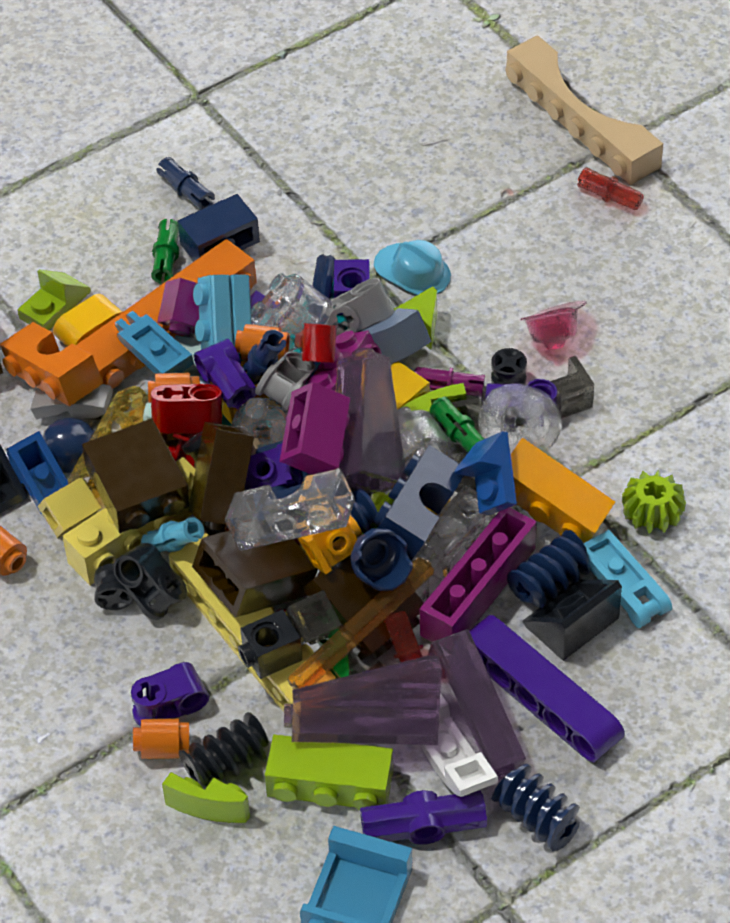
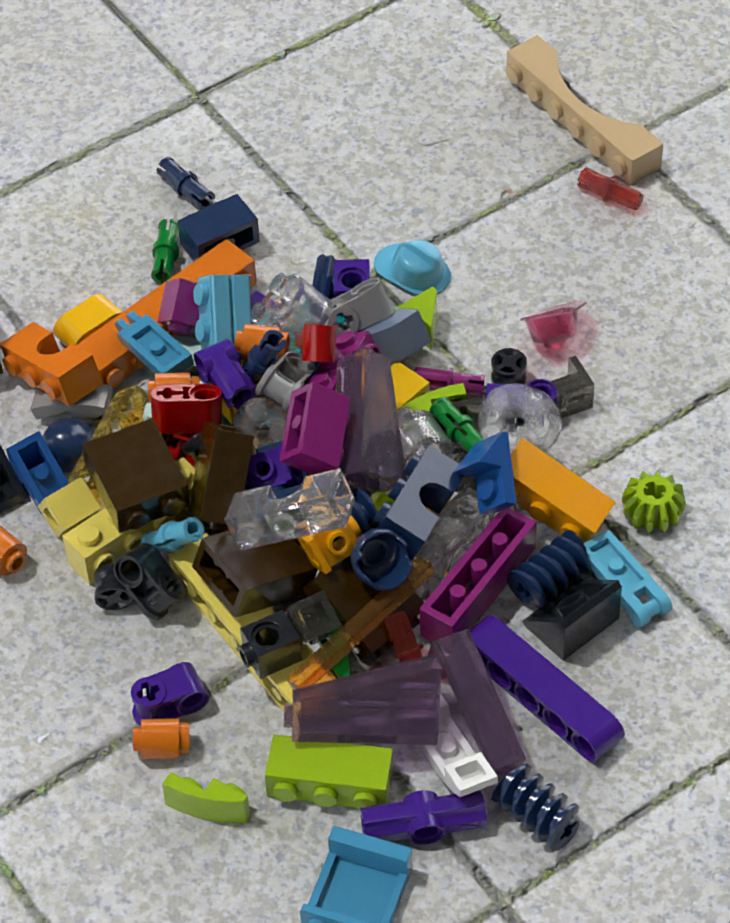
(55, 297): lime slope -> none
(226, 750): black piece -> none

